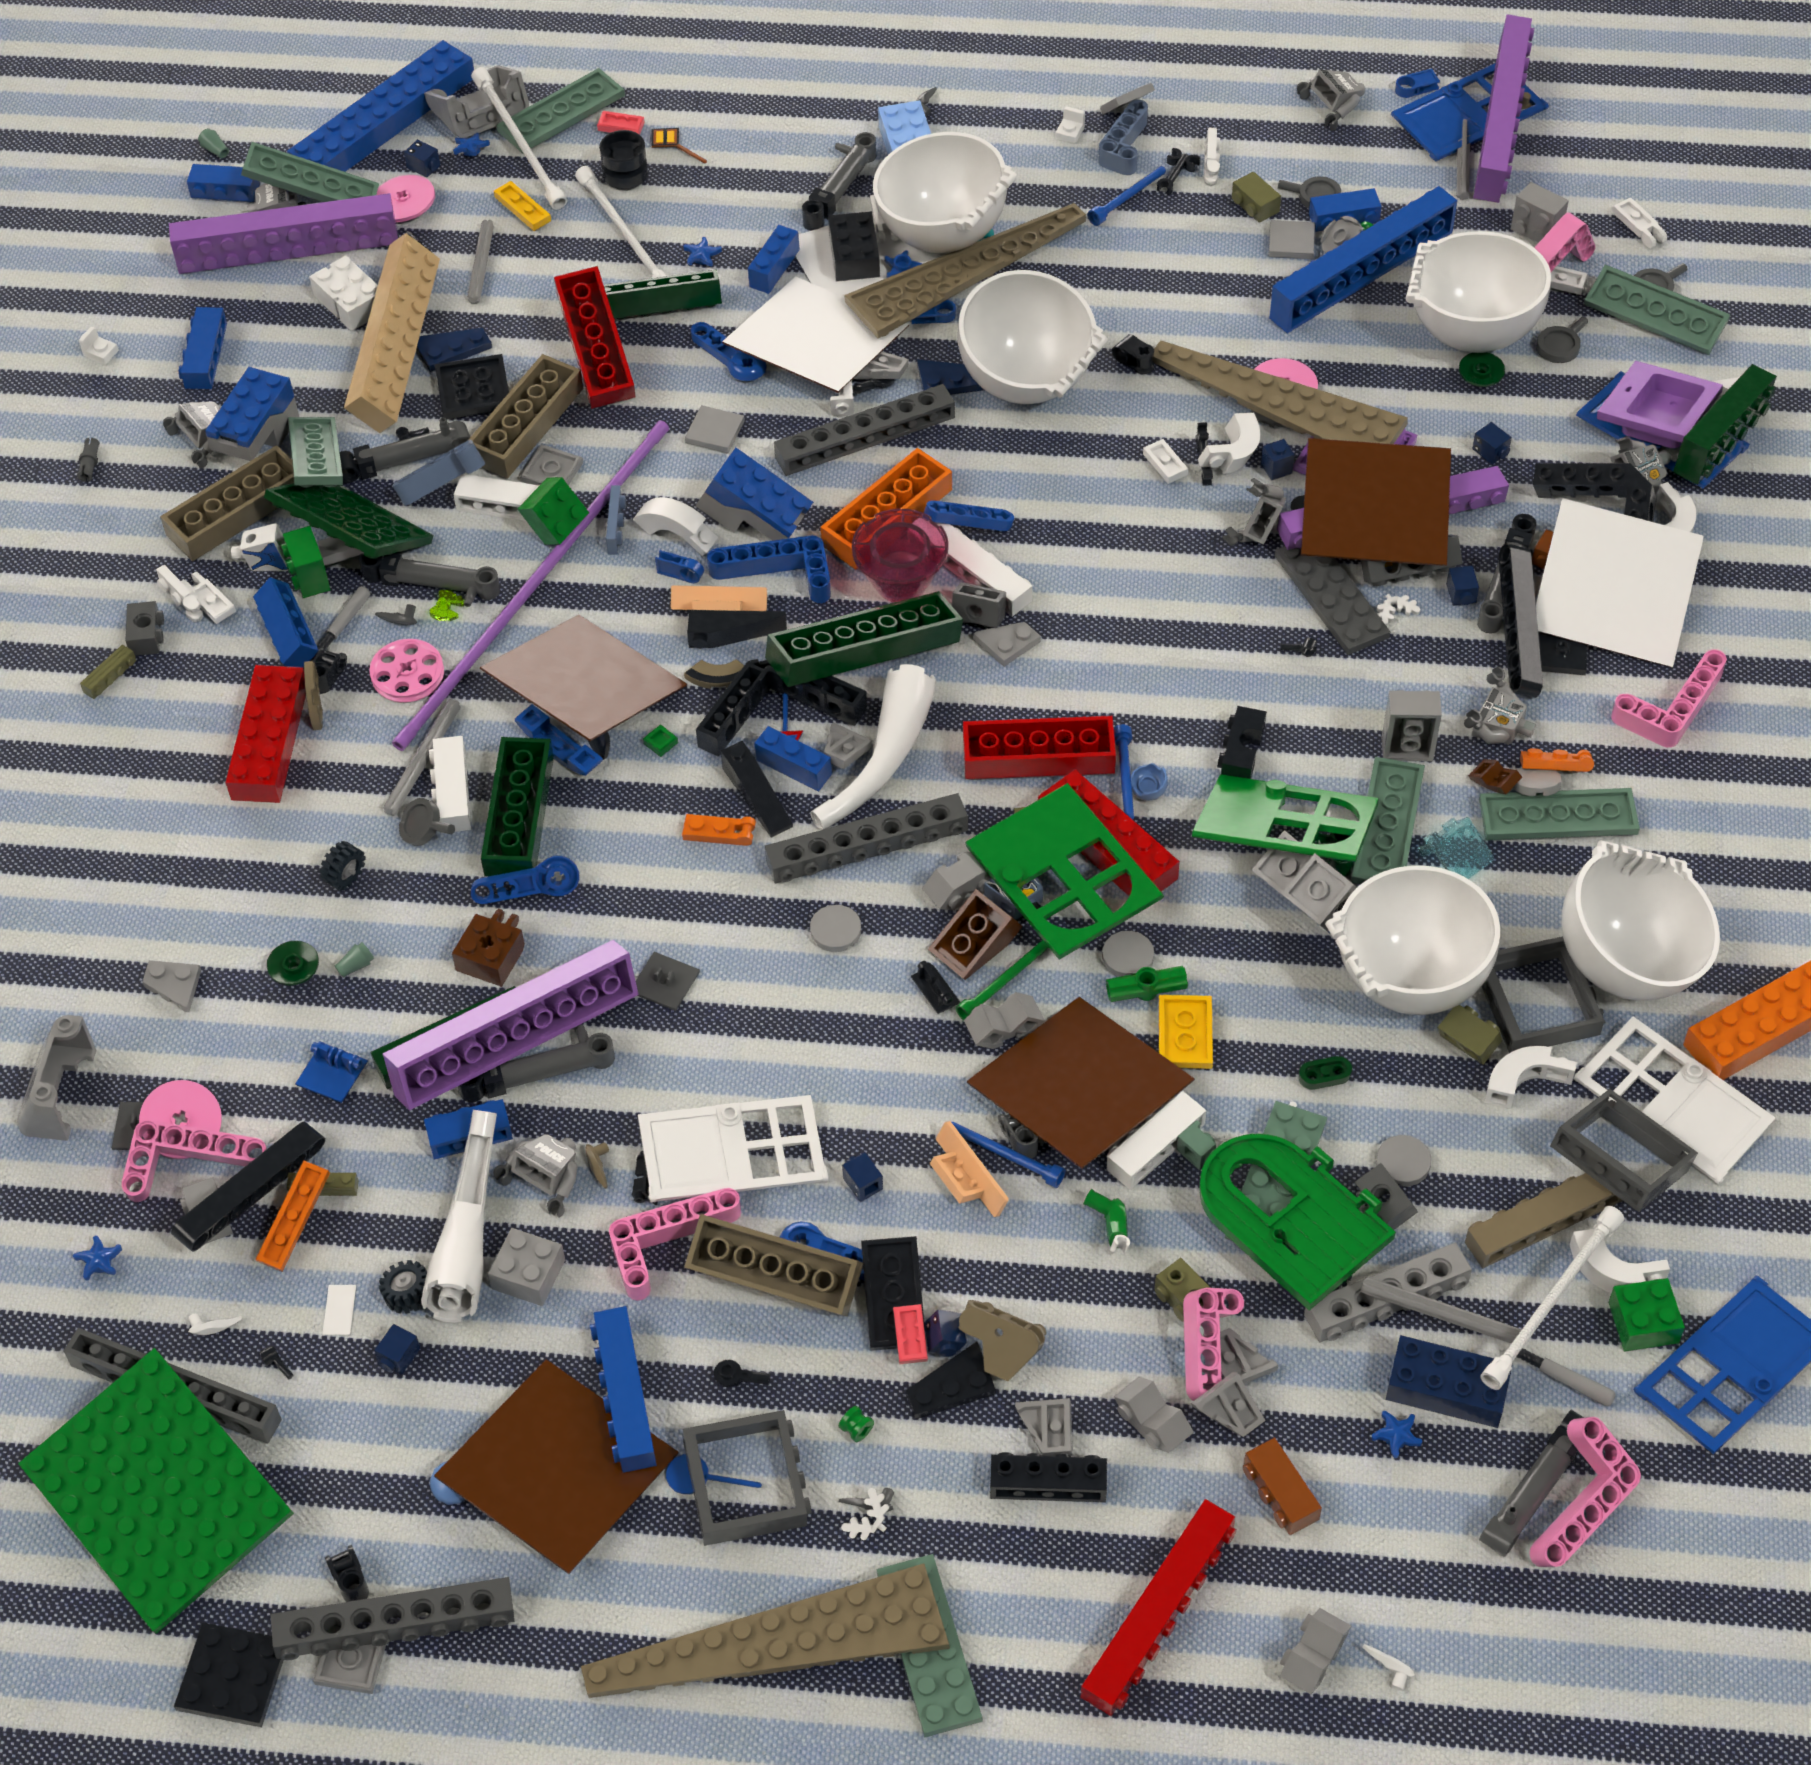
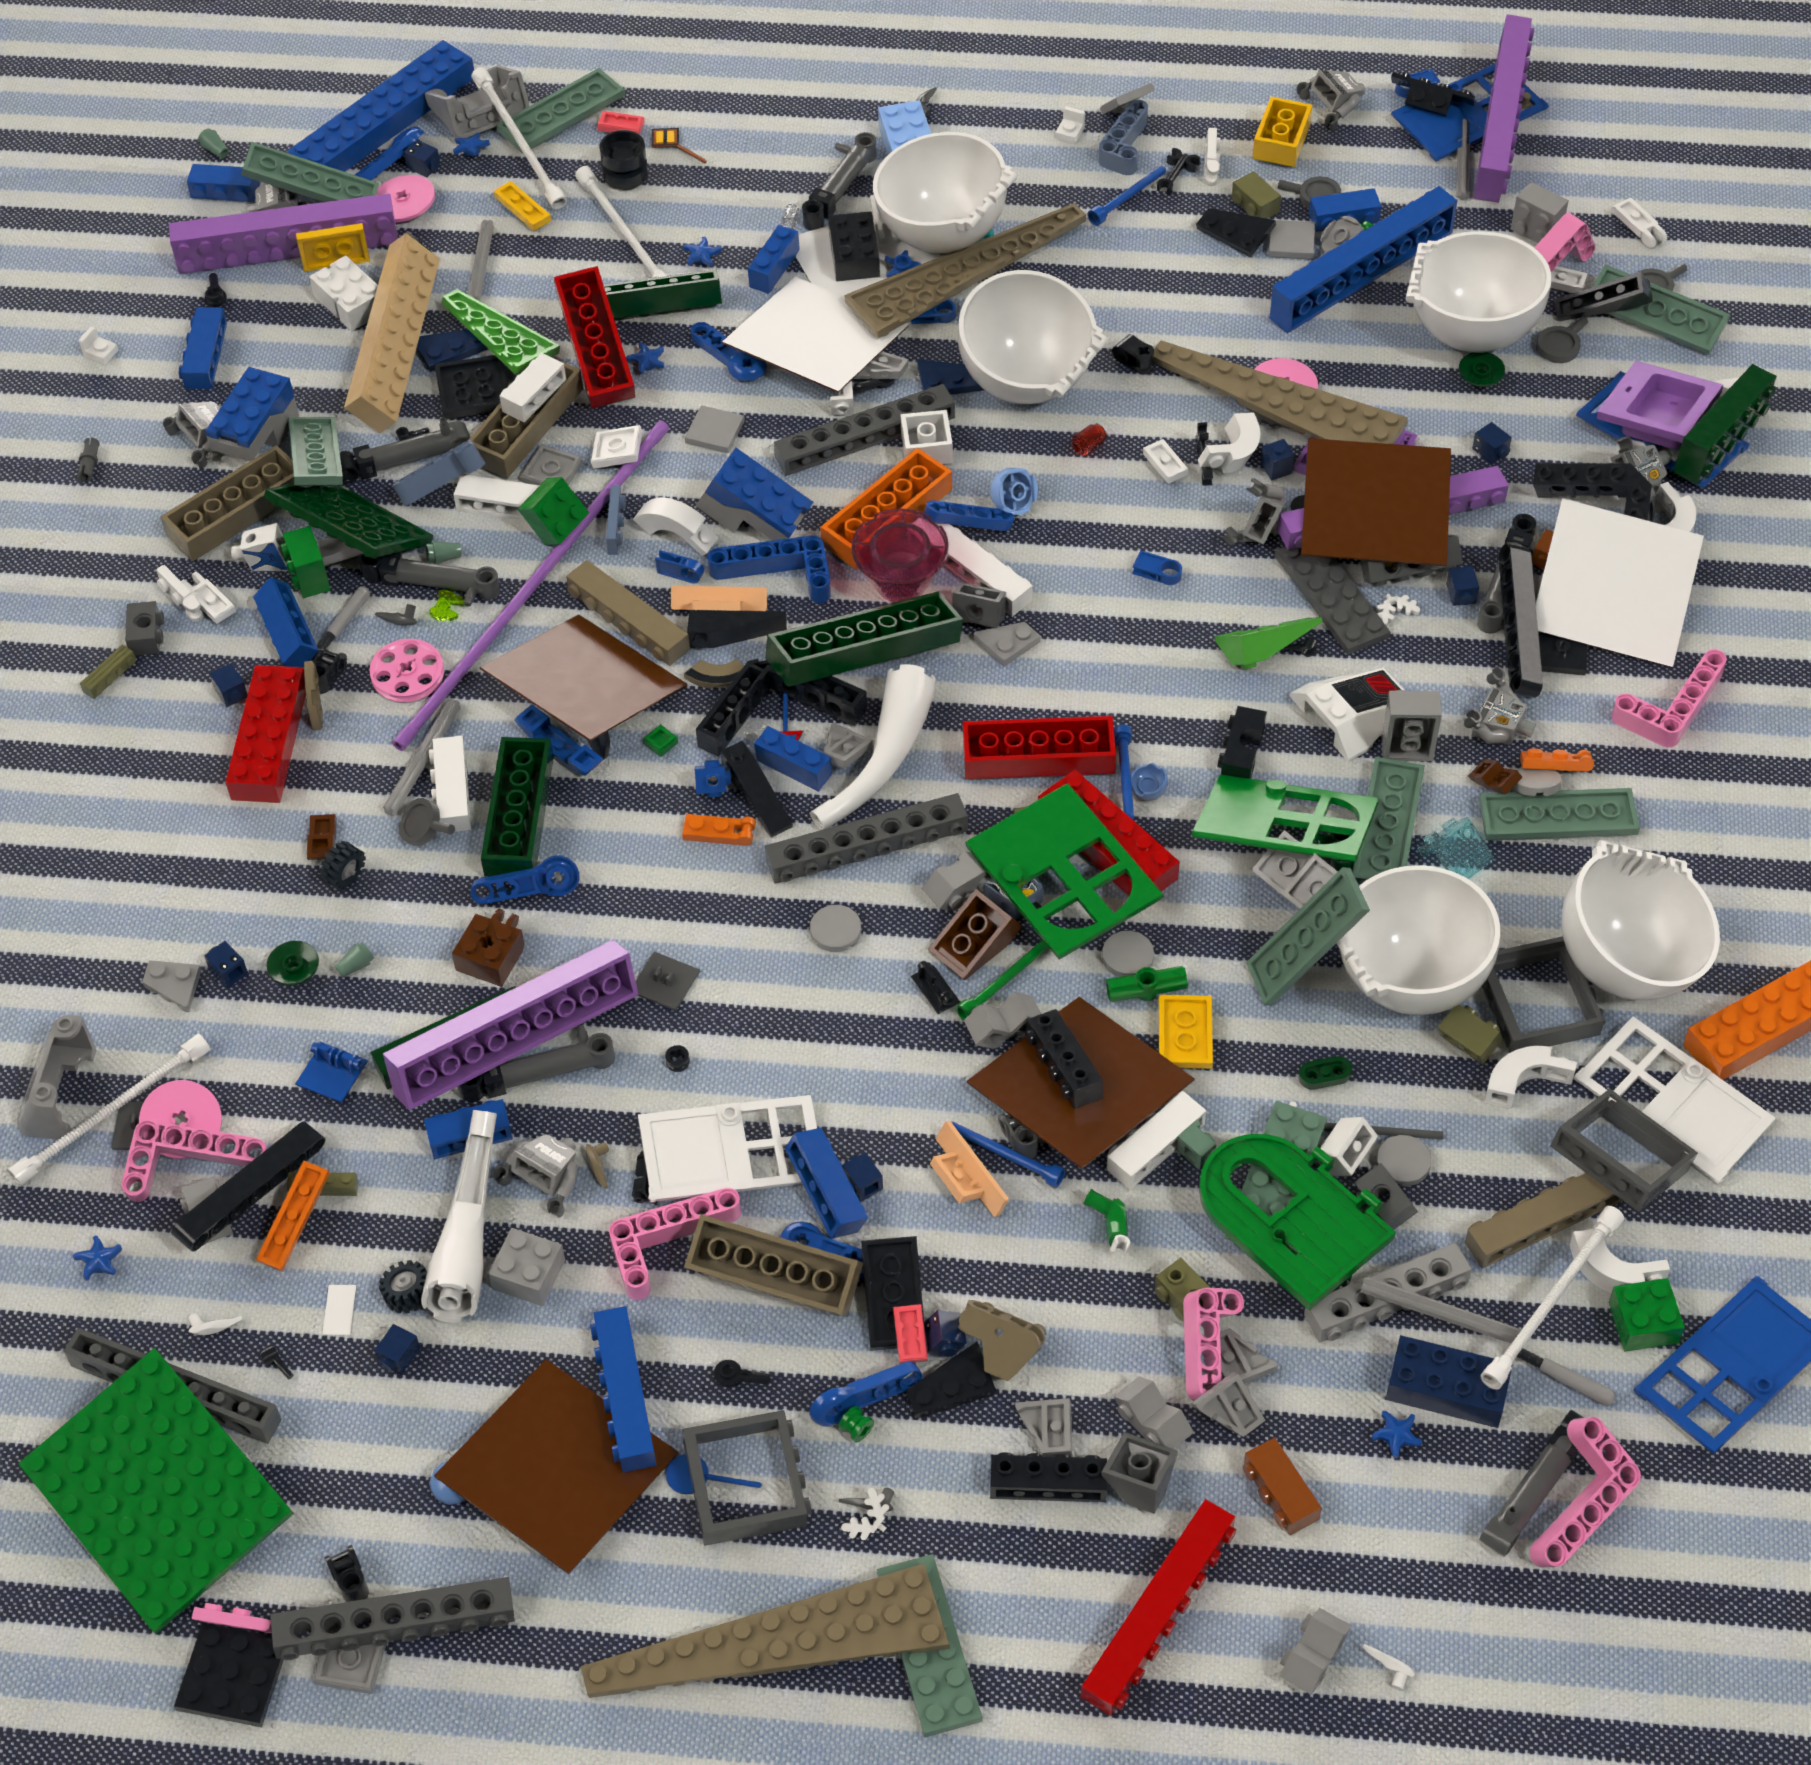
(27, 1168): none -> white hose
(214, 294): none -> black plate
(226, 964): none -> dark blue brick
(228, 685): none -> dark blue brick
(238, 1618): none -> bright pink hinge
(321, 836): none -> reddish brown slope
(326, 246): none -> yellow plate
(392, 154): none -> blue beam
(442, 551): none -> sand green cone
(503, 336): none -> bright green wing
(532, 387): none -> white brick
(616, 446): none -> white tile
(628, 613): none -> dark tan brick
(647, 358): none -> blue animal
(676, 1051): none -> black bush
(705, 785): none -> blue brick
(790, 216): none -> clear pin
(826, 1183): none -> blue brick
(834, 1403): none -> blue beam
(929, 433): none -> white brick
(1014, 490): none -> light blue cylinder
(1064, 1059): none -> black brick
(1088, 439): none -> clear red brick
(1140, 1471): none -> dark grey slope
(1152, 565): none -> blue piece
(1236, 230): none -> black wing
(1258, 645): none -> bright green wedge
(1282, 131): none -> yellow brick
(1307, 936): none -> sand green plate
(1348, 1144): none -> white brick
(1351, 707): none -> white wedge
(1398, 1131): none -> dark grey axle
(1429, 96): none -> black bracket
(1605, 298): none -> black slope

